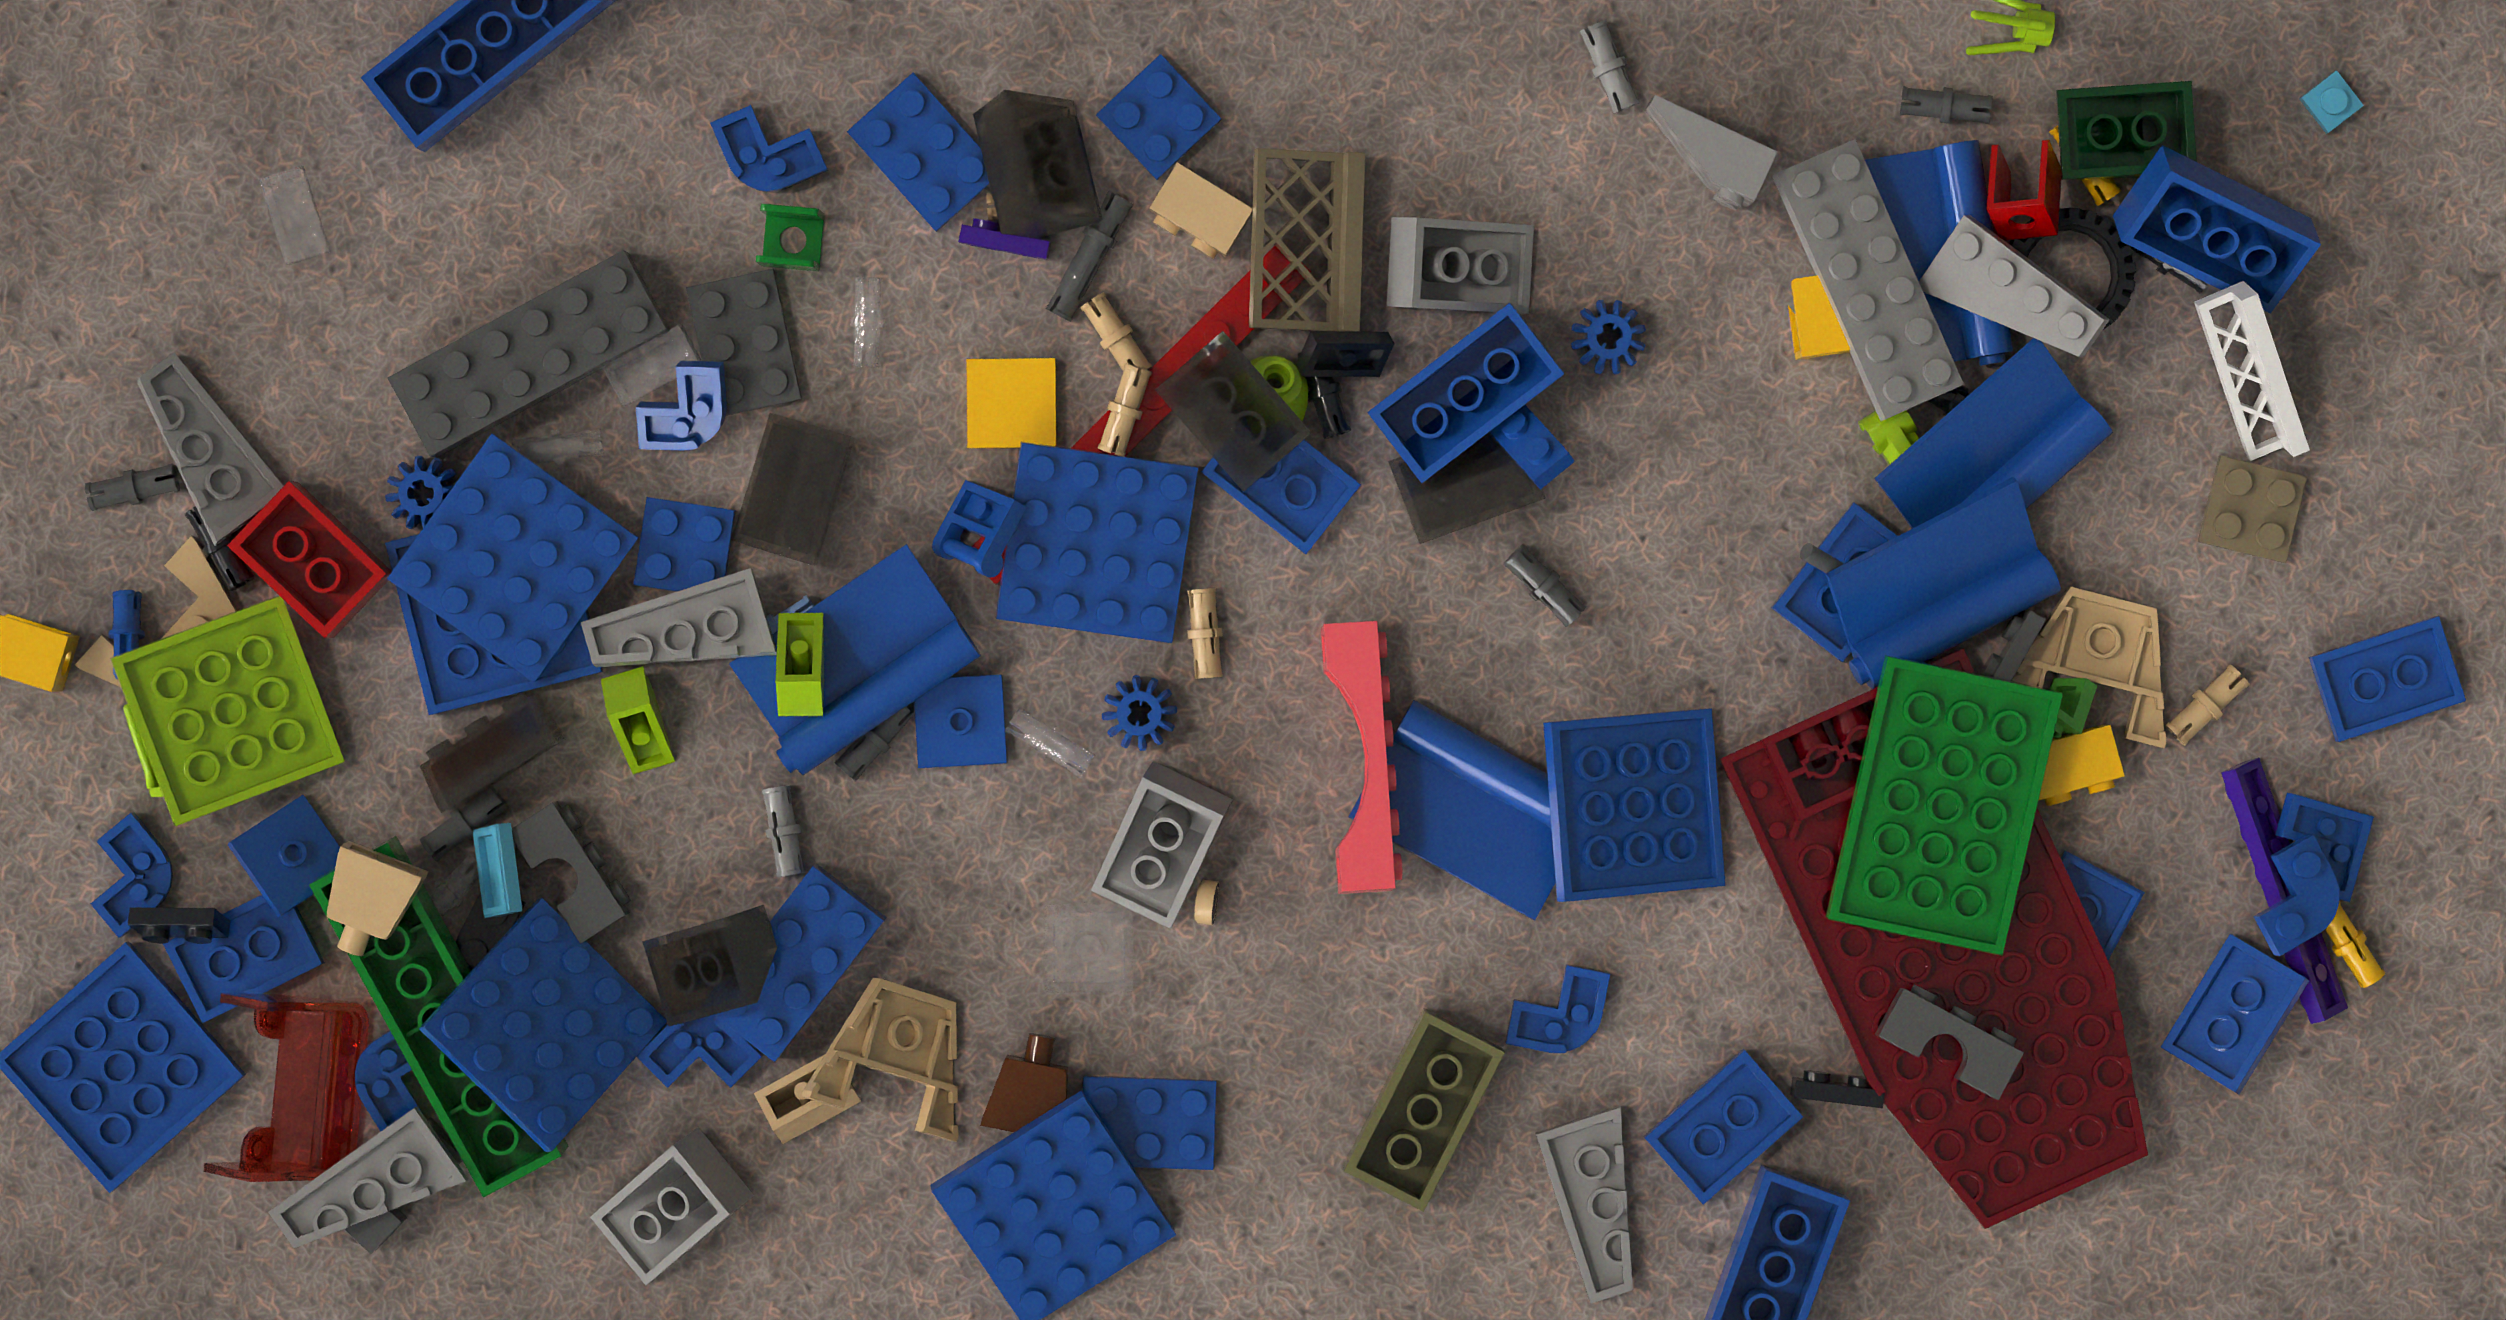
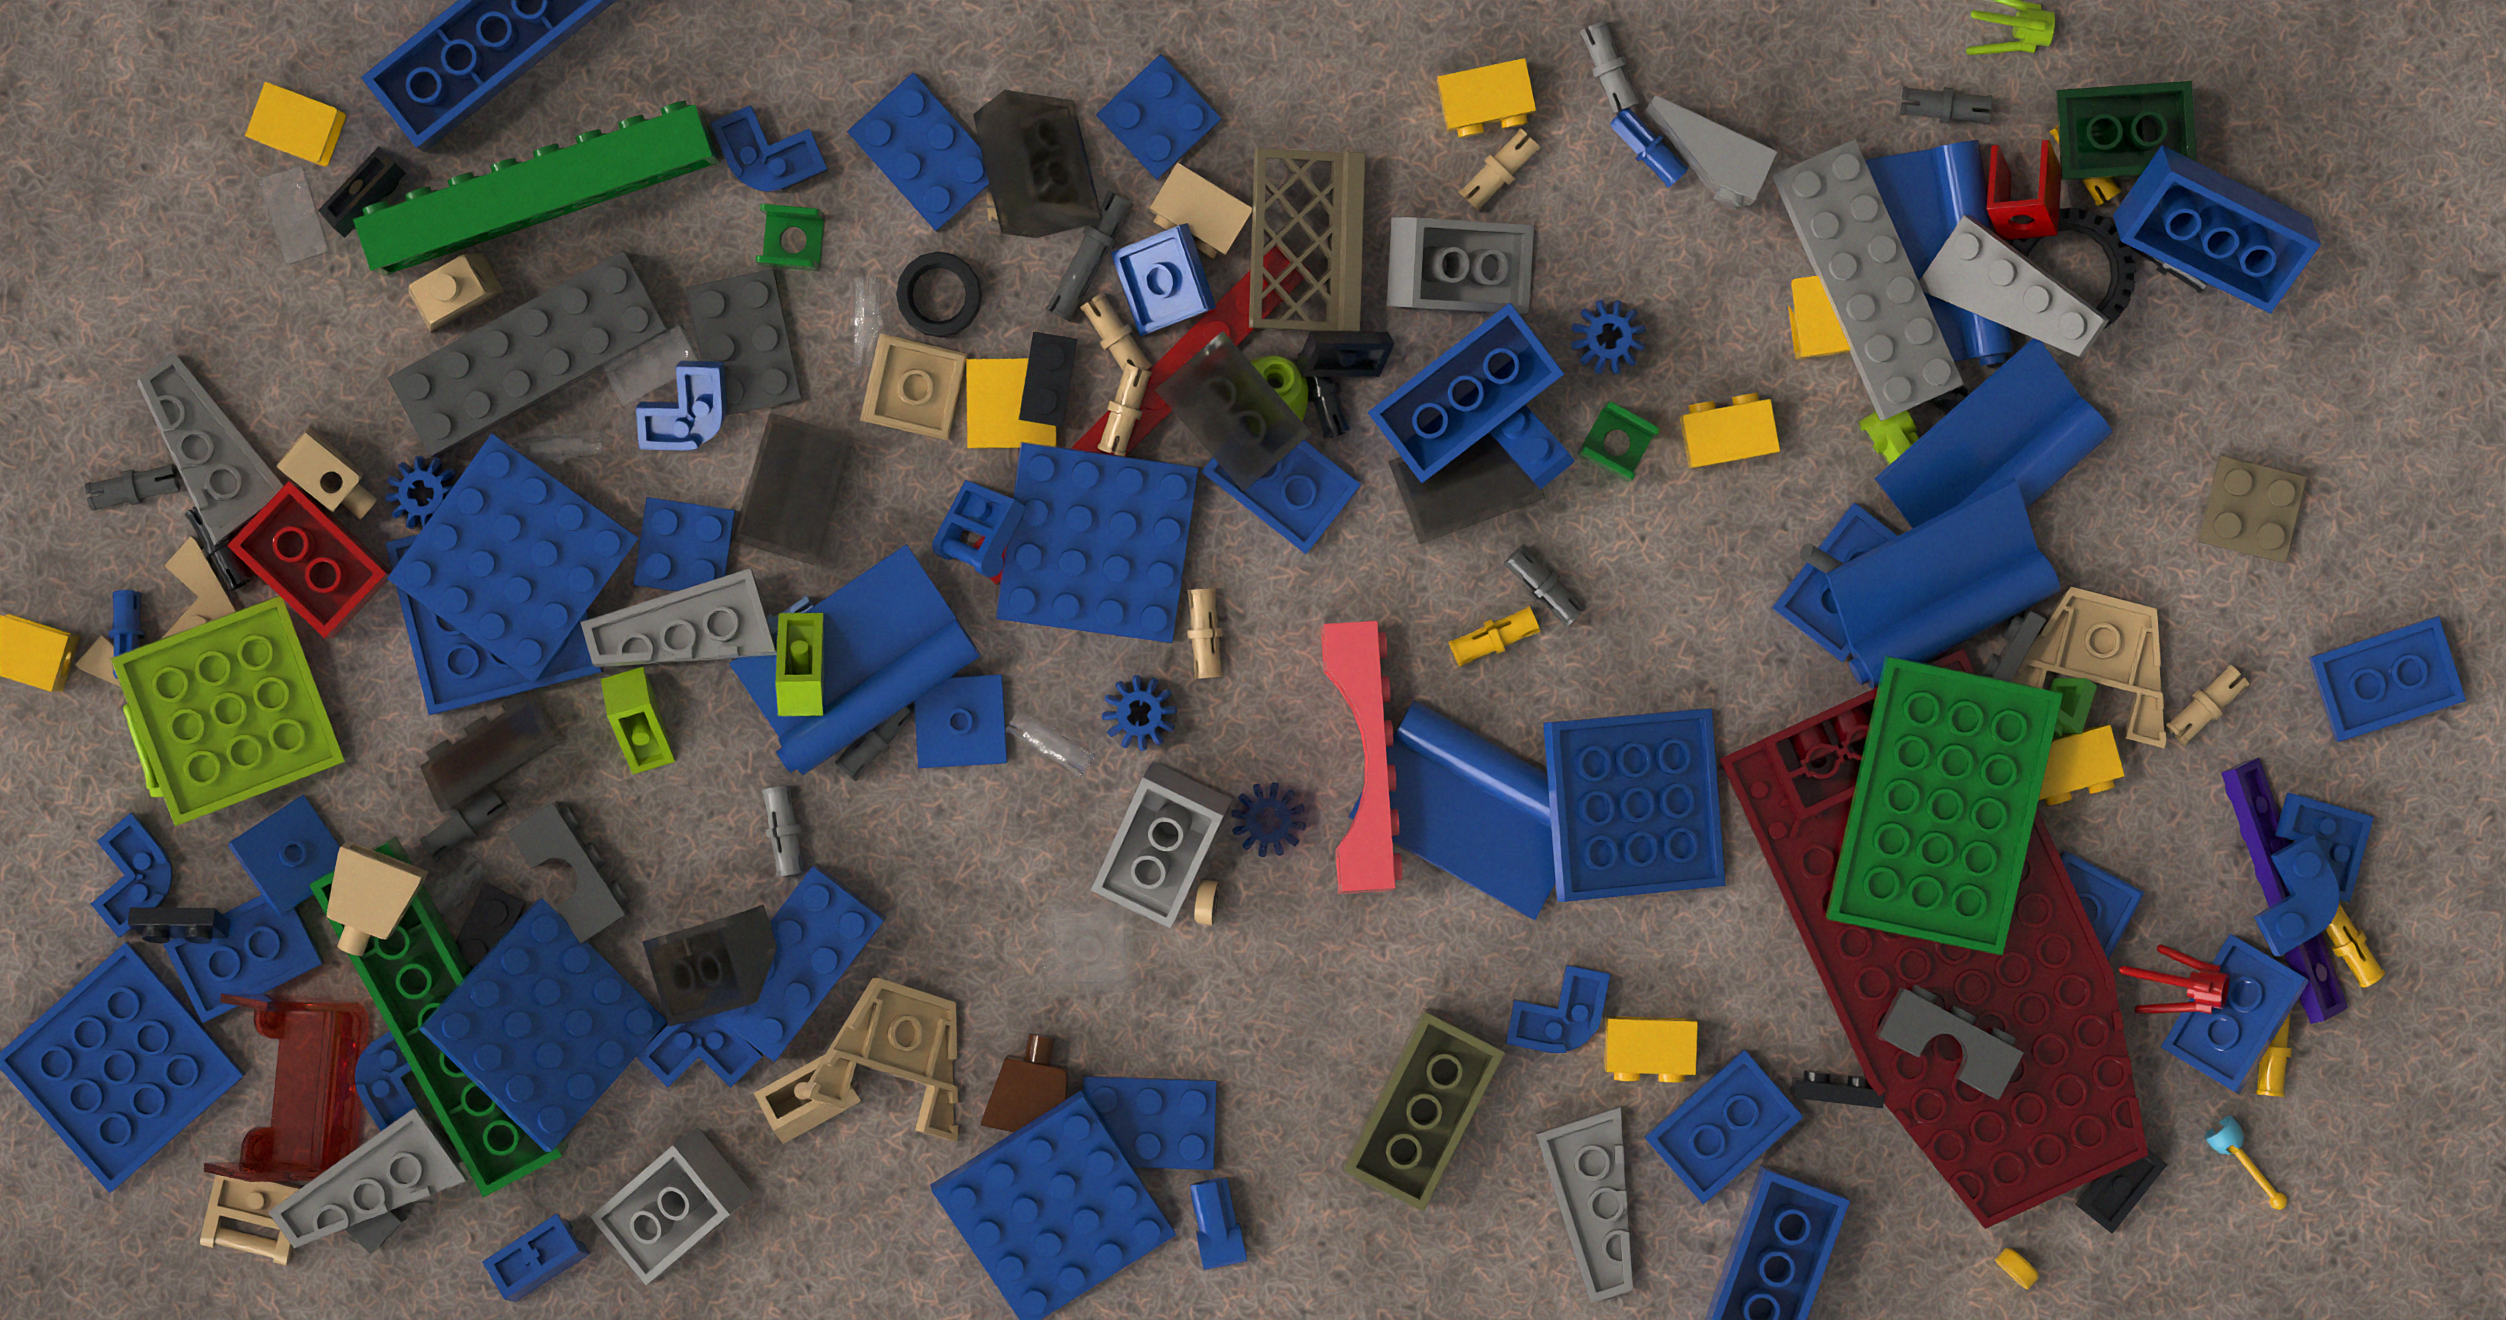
(250, 1204): none -> tan plate
(295, 124): none -> yellow piece
(311, 459): none -> tan torso
(366, 186): none -> black plate
(454, 290): none -> tan torso
(497, 870): medium azure tile -> none
(535, 1258): none -> blue hinge
(536, 189): none -> green brick
(906, 287): none -> black tyre
(913, 387): none -> tan plate
(986, 235): dark purple plate -> none
(1048, 379): none -> black plate
(1163, 279): none -> plate
(1218, 1233): none -> blue piece
(1256, 827): none -> clear blue gear
(1486, 97): none -> yellow brick
(1494, 636): none -> yellow pin
(1499, 169): none -> tan pin
(1637, 429): none -> green piece
(1648, 147): none -> blue axle
(1650, 1047): none -> yellow brick
(1730, 431): none -> yellow brick
(2017, 1268): none -> yellow tile
(2116, 1193): none -> black plate
(2207, 987): none -> red plant
(2229, 1141): none -> hinge
(2267, 366): white fence -> none
(2273, 1064): none -> yellow pin
(2331, 102): medium azure plate -> none

